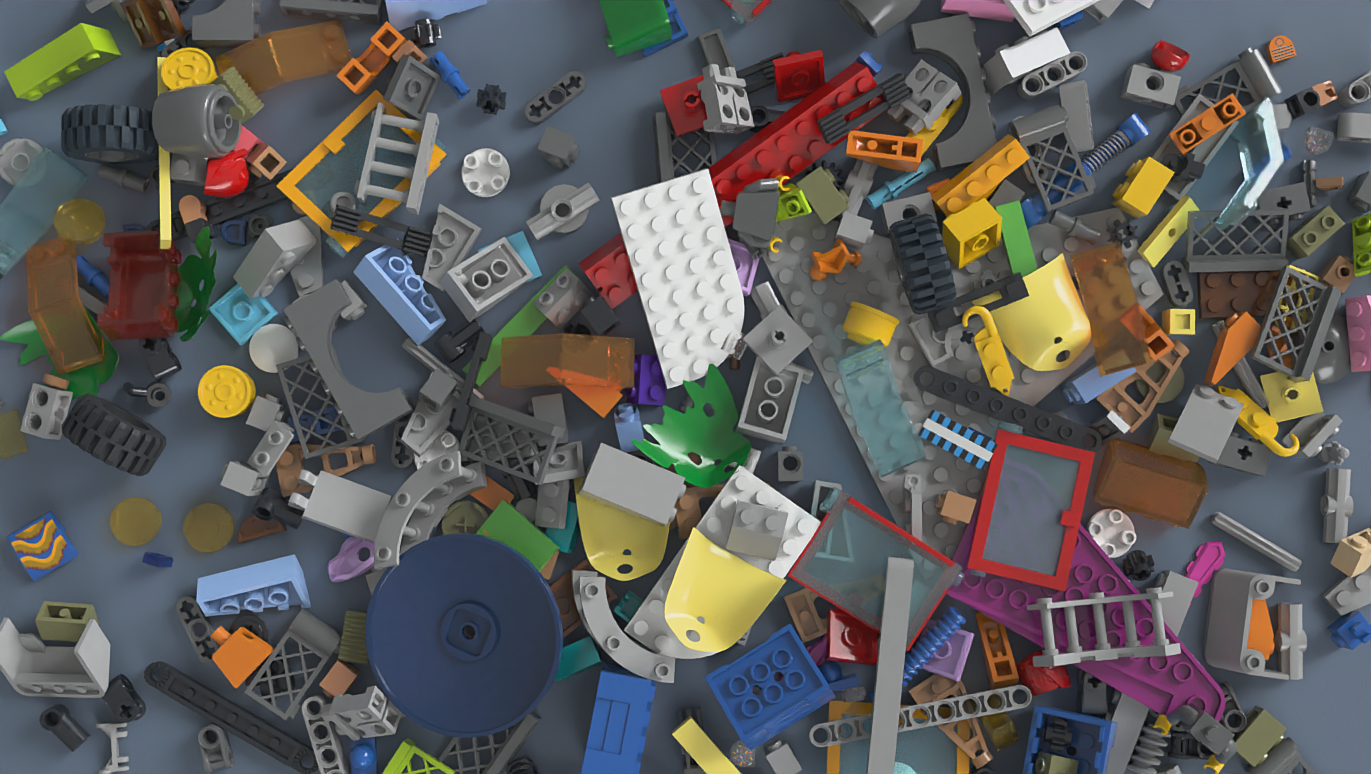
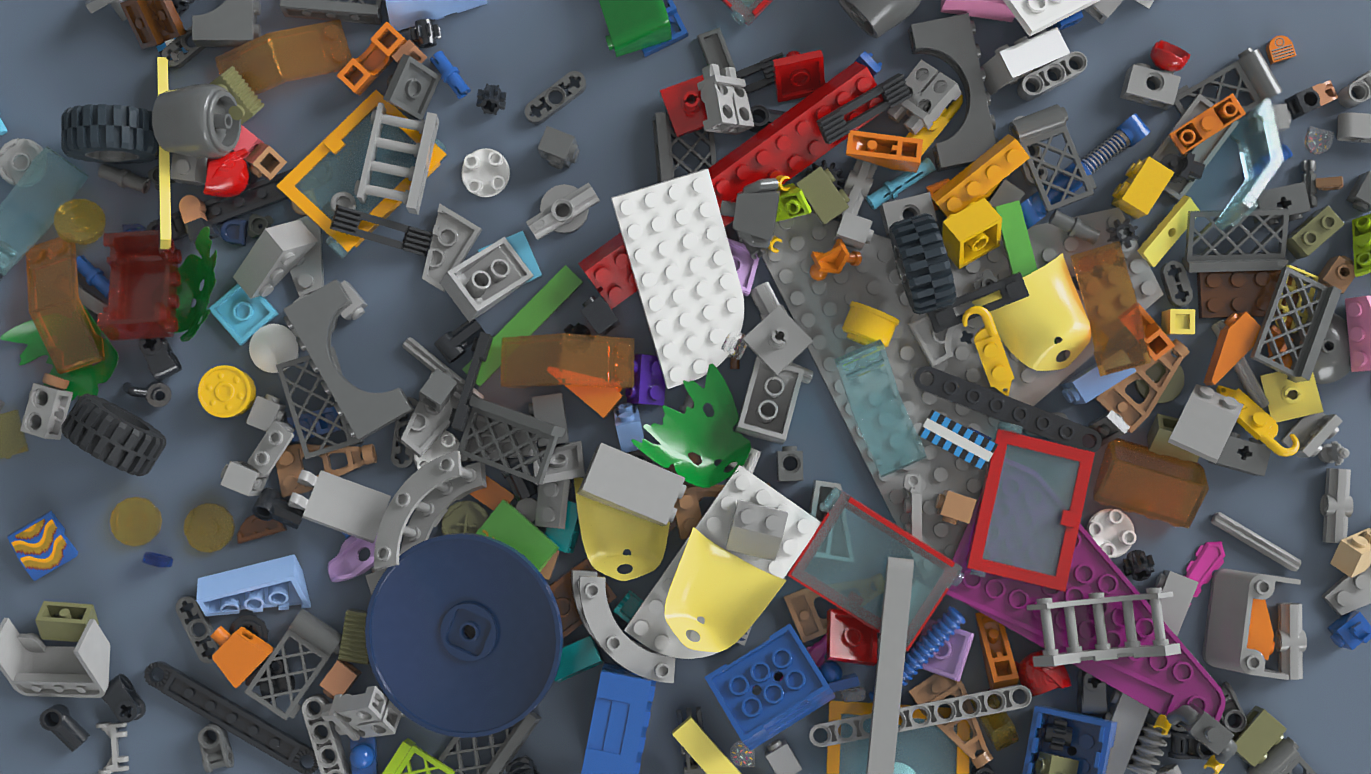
(62, 61): lime wedge -> none
(187, 68): yellow wheel -> none
(401, 292): light blue wedge -> none
(563, 298): light grey bracket -> none
(1076, 102): light grey beam -> none

